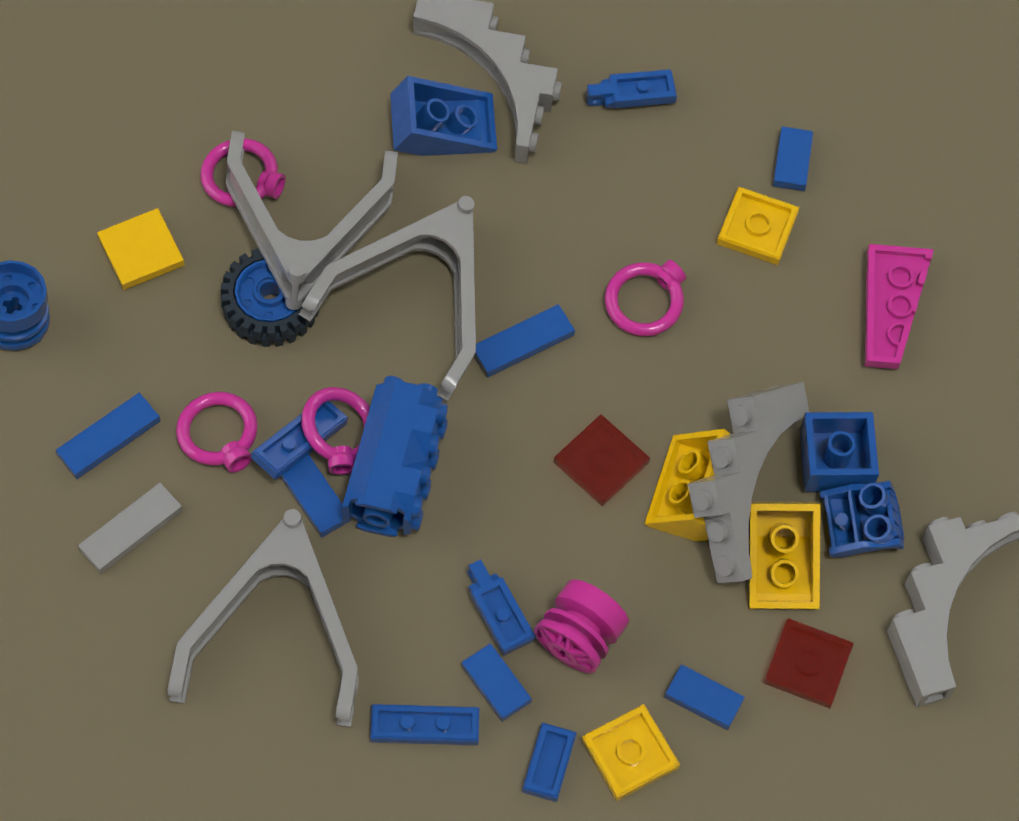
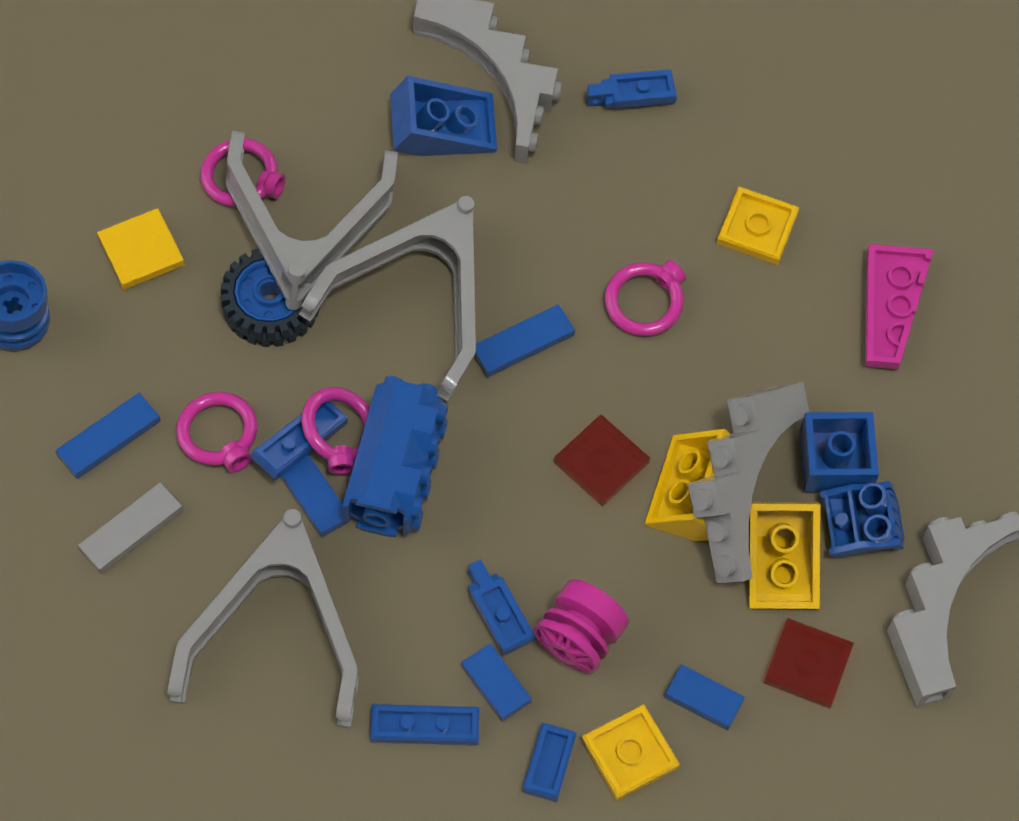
(793, 158): blue tile -> none

